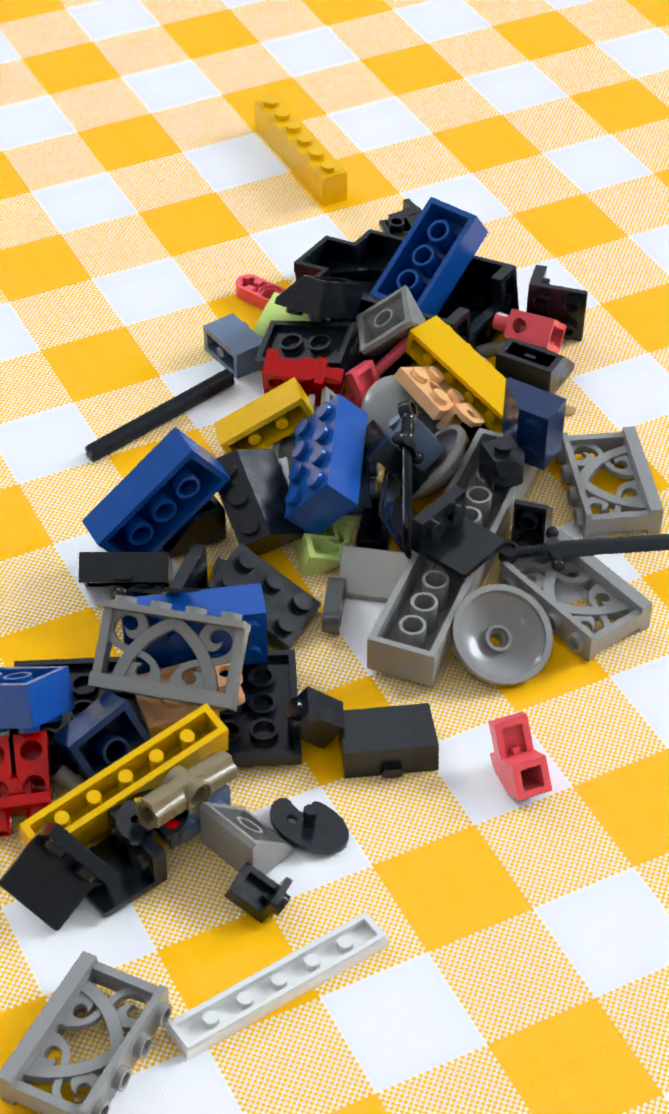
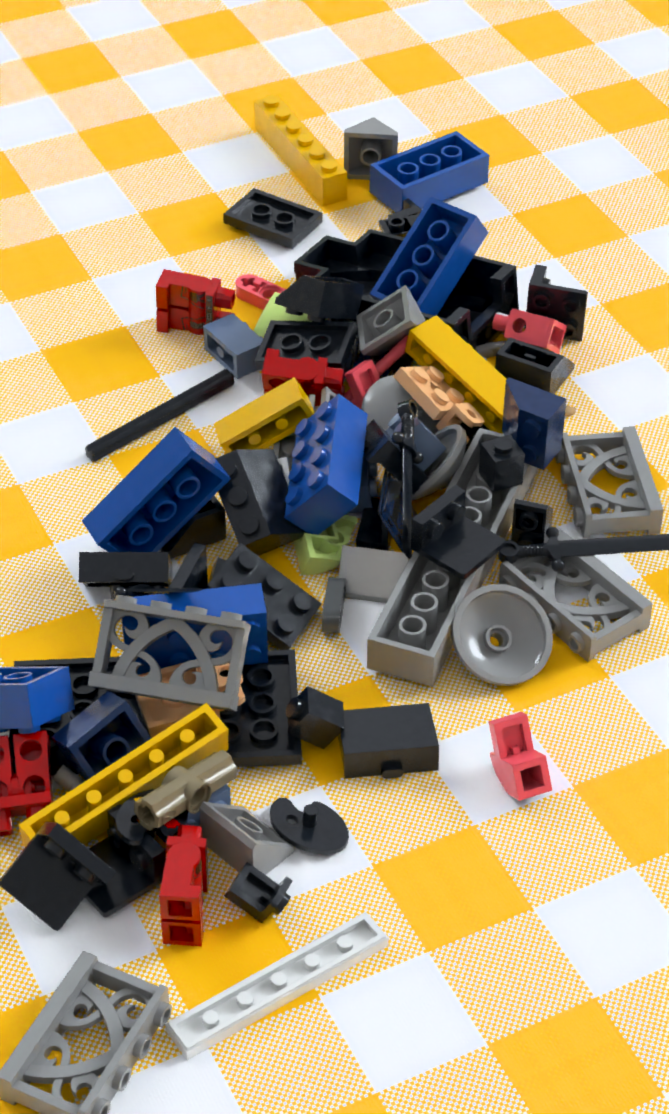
(183, 887): none -> red hips
(190, 301): none -> red hips
(273, 218): none -> black plate
(367, 144): none -> light grey slope
(429, 170): none -> blue brick

